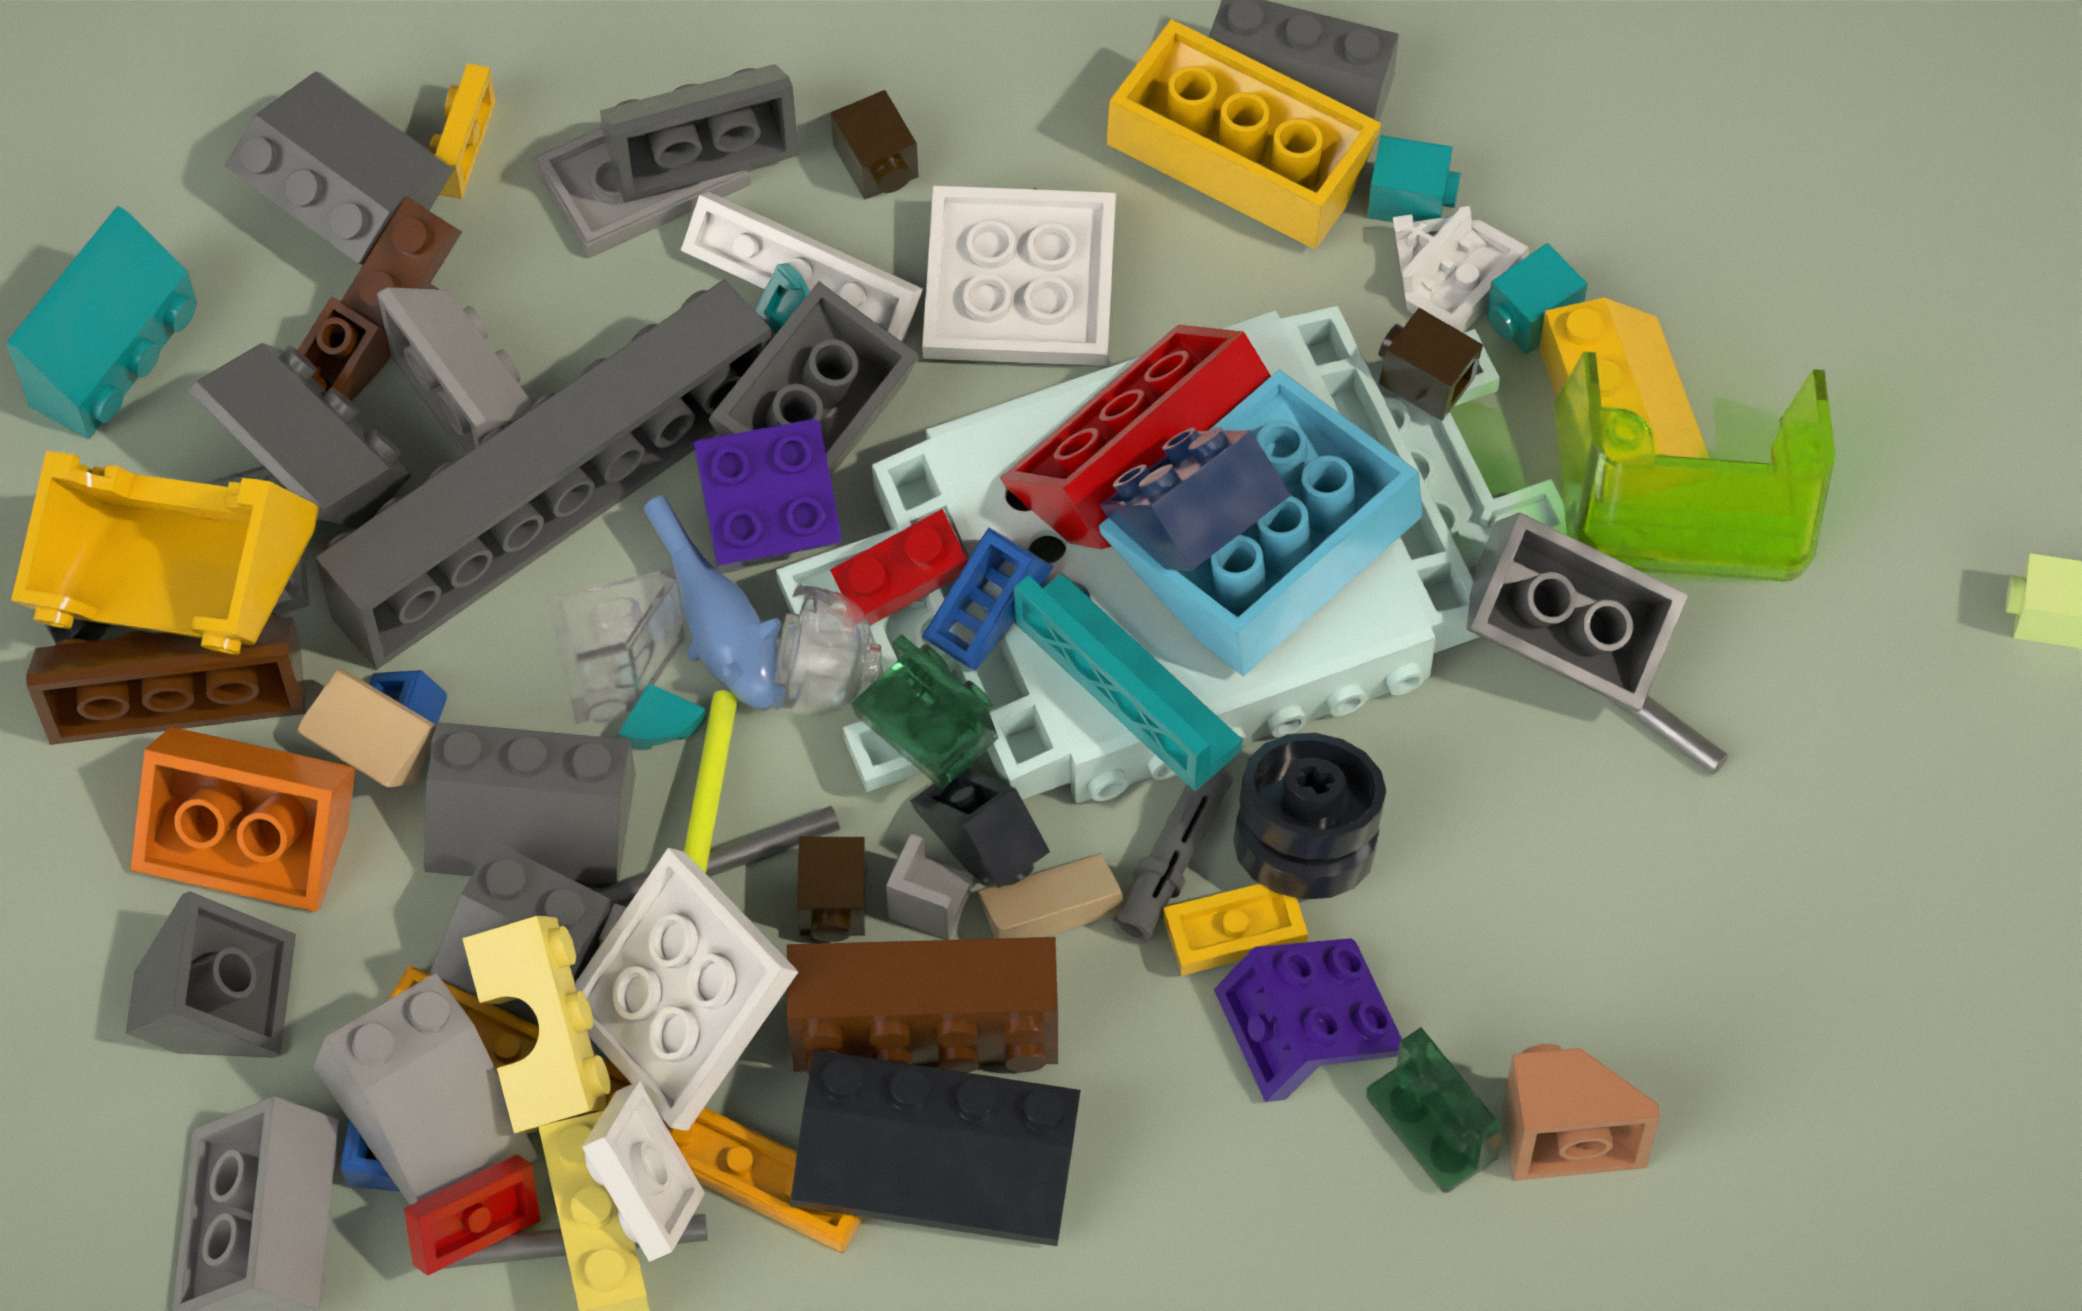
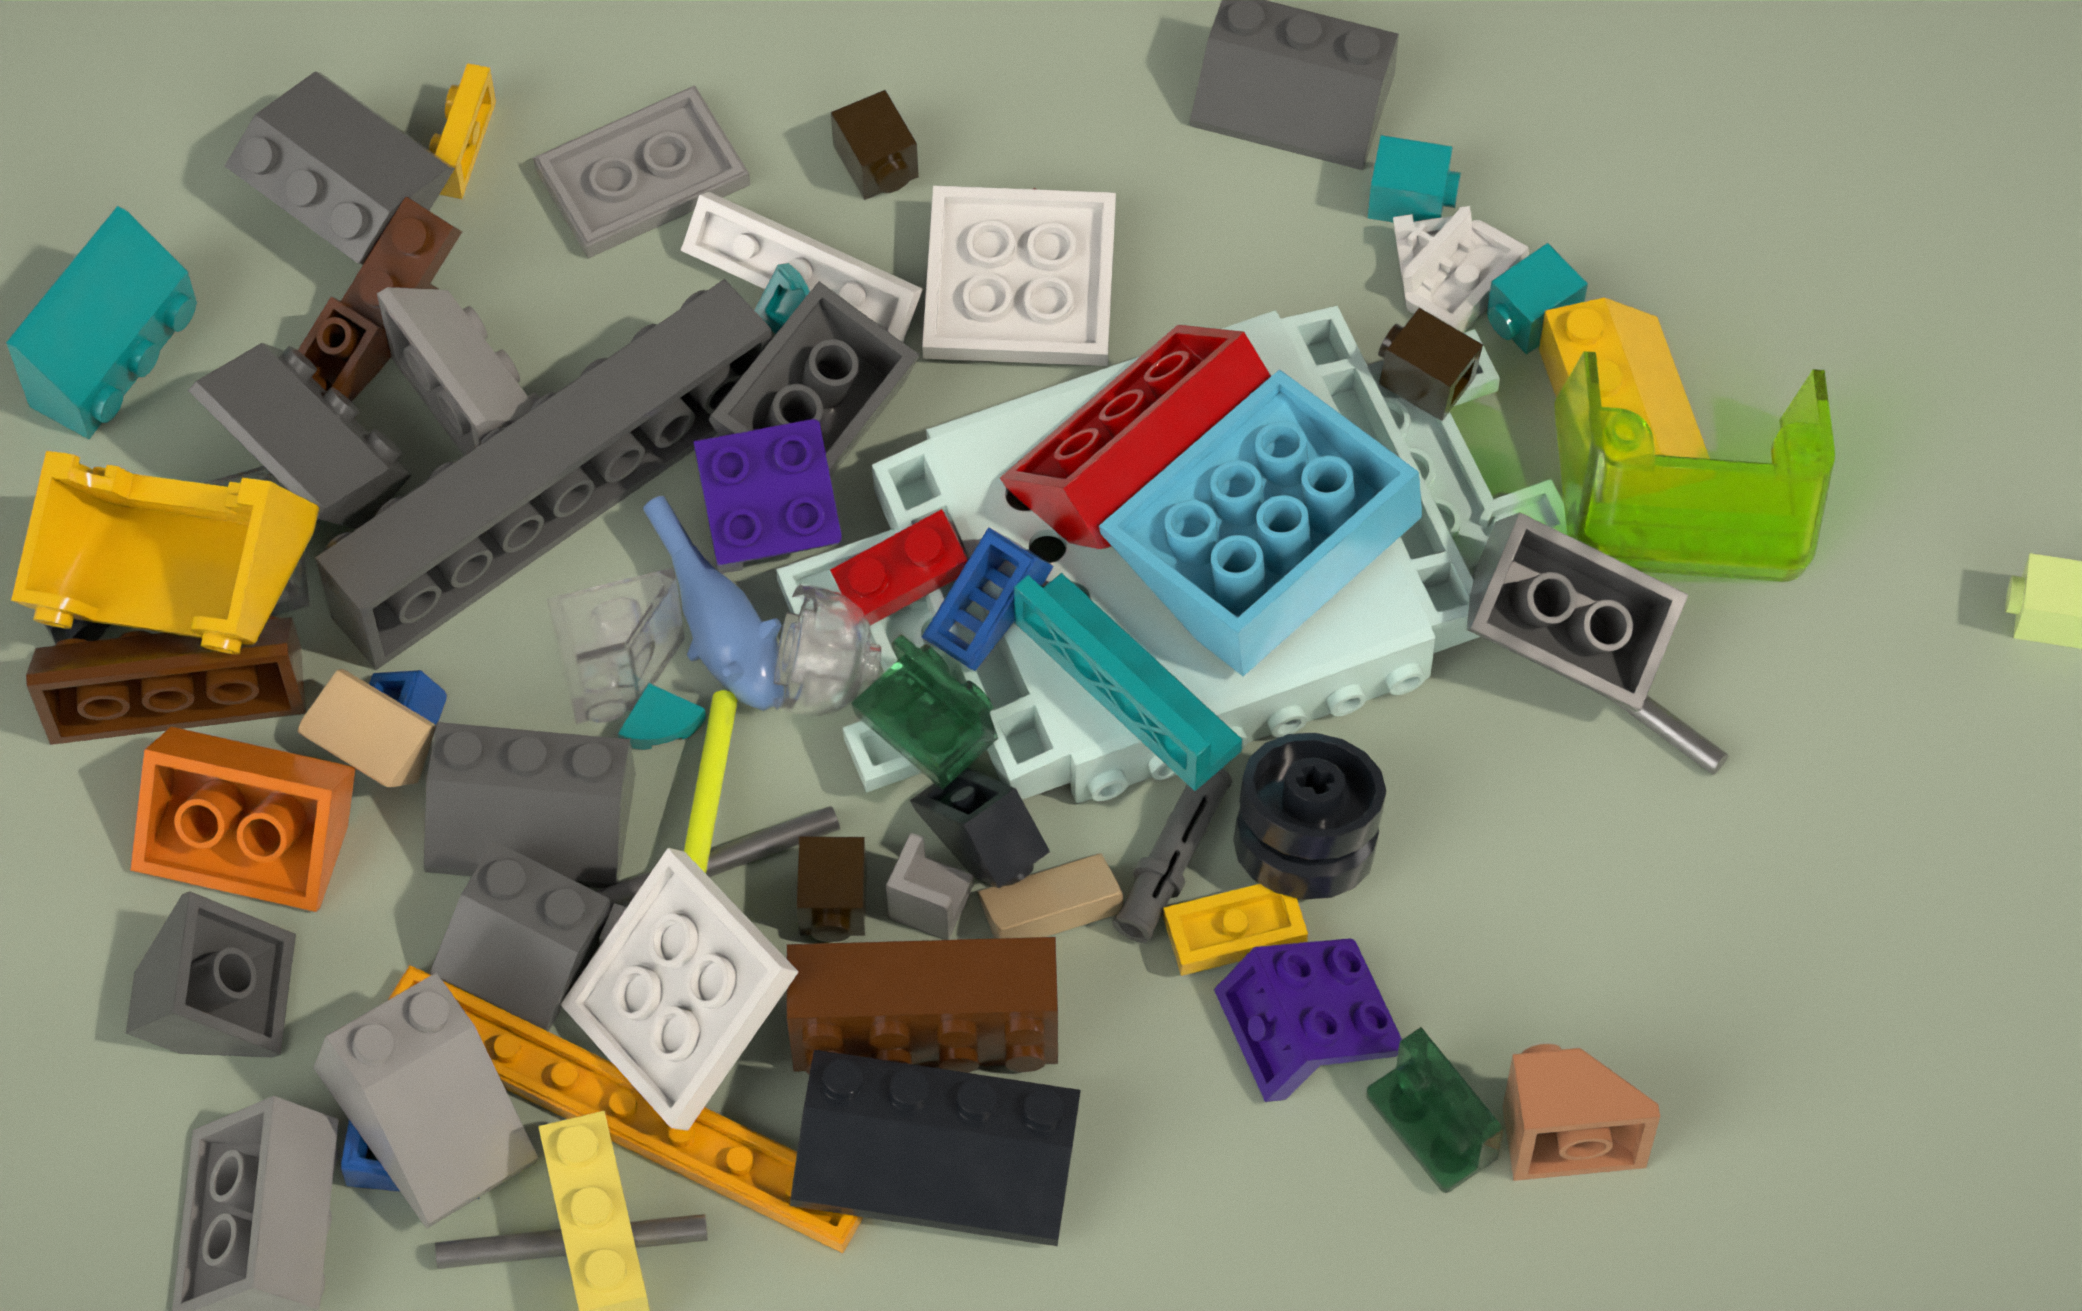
(472, 1214): red plate -> none
(561, 1072): light yellow arch -> none
(642, 1171): white plate -> none
(701, 131): dark grey slope -> none
(1195, 496): dark blue slope -> none
(1241, 133): yellow slope -> none

